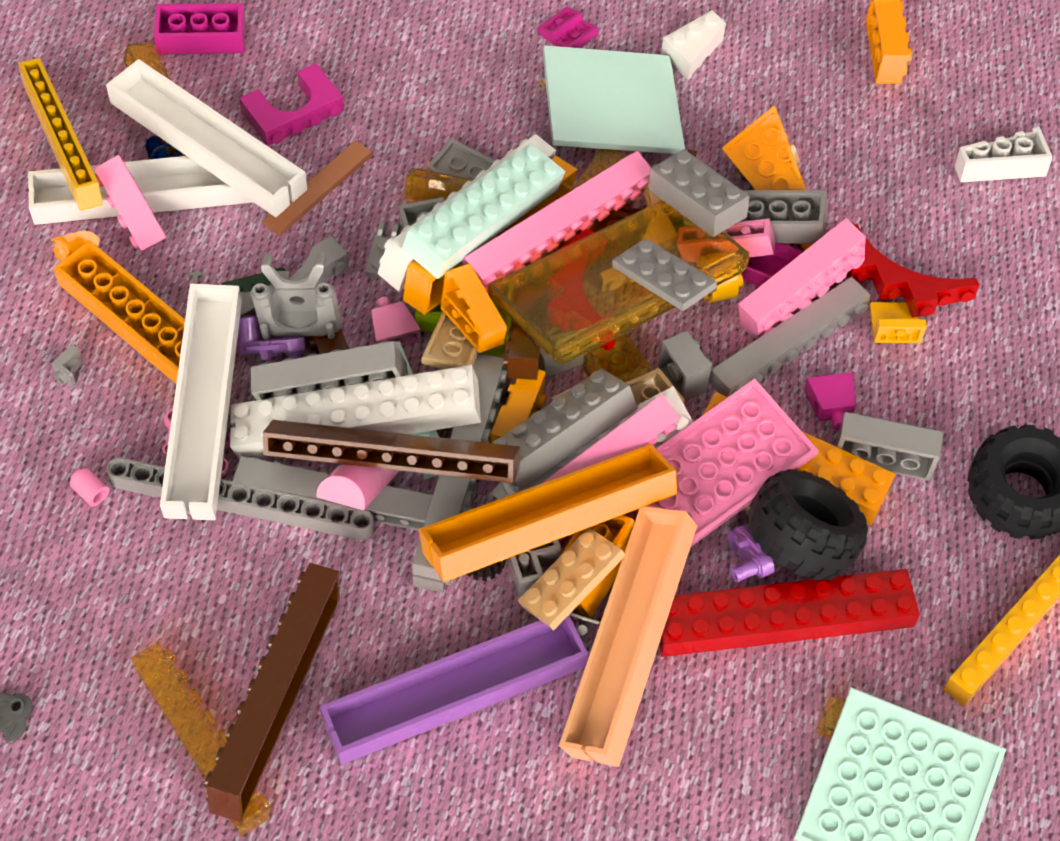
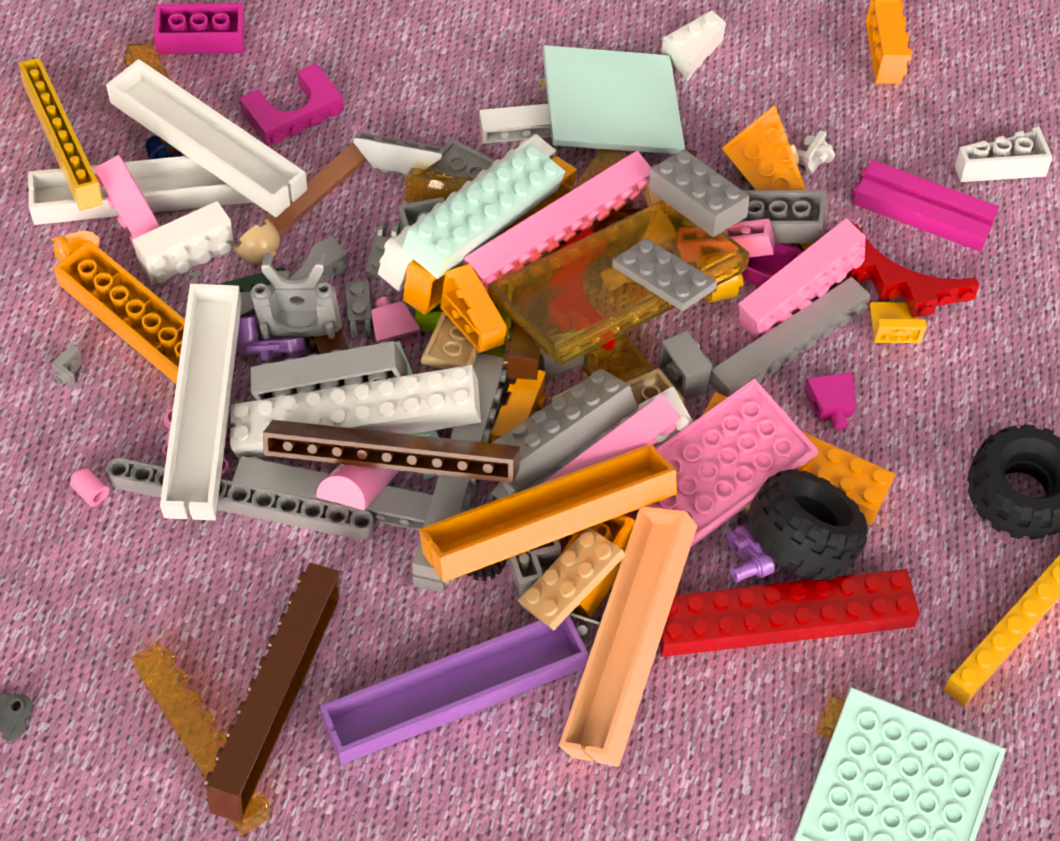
(184, 243): none -> white brick
(258, 242): none -> tan cylinder
(358, 306): none -> light grey hinge
(397, 154): none -> wedge
(514, 123): none -> white brick
(568, 29): dark pink slope -> none
(817, 152): none -> white hips
(891, 445): light grey brick -> none
(924, 205): none -> dark pink brick

